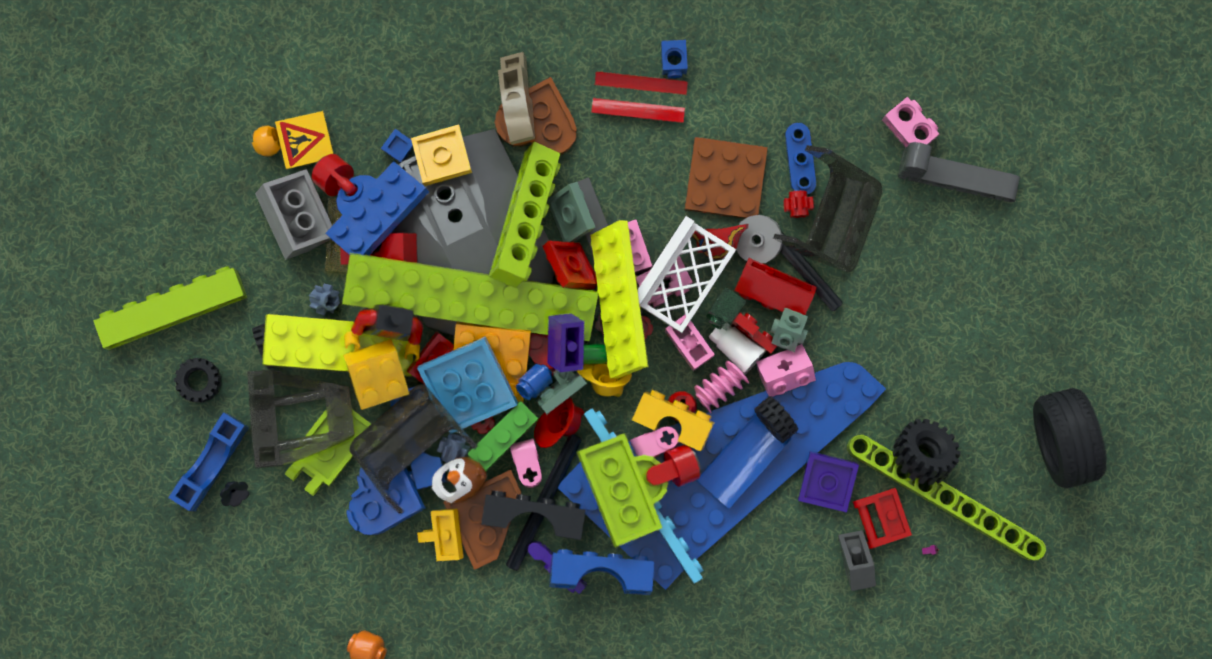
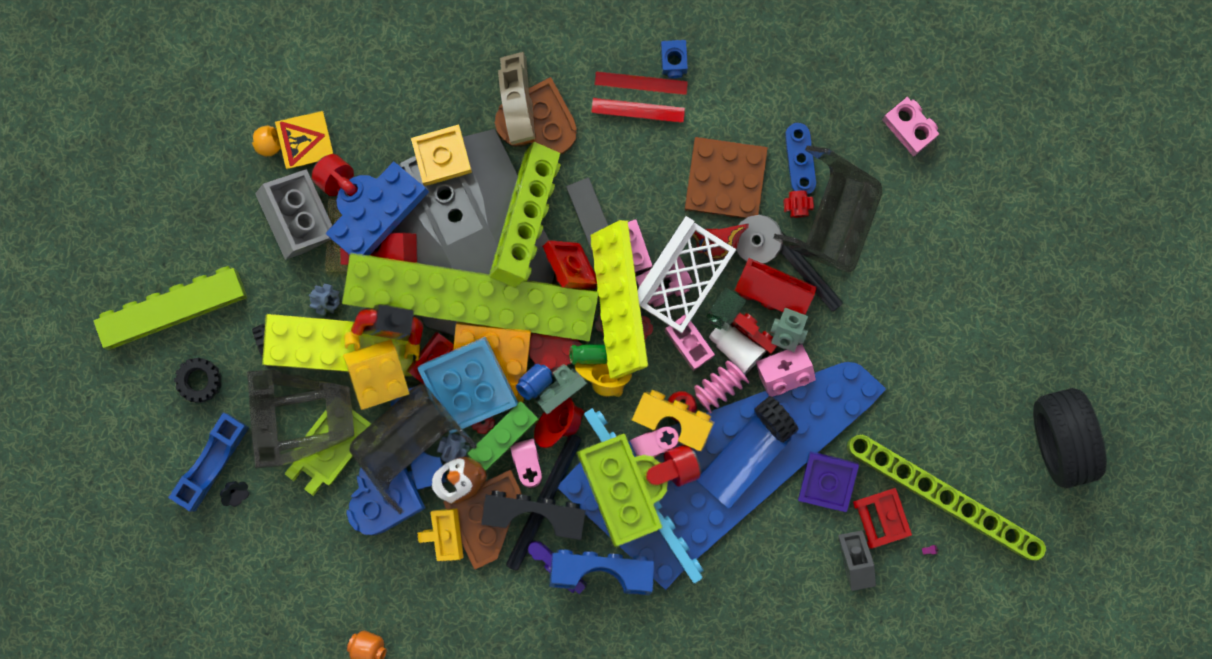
(397, 146): blue plate -> none
(565, 342): dark purple brick -> none
(571, 213): sand green hinge -> none
(922, 168): dark grey beam -> none
(935, 442): black tyre -> none

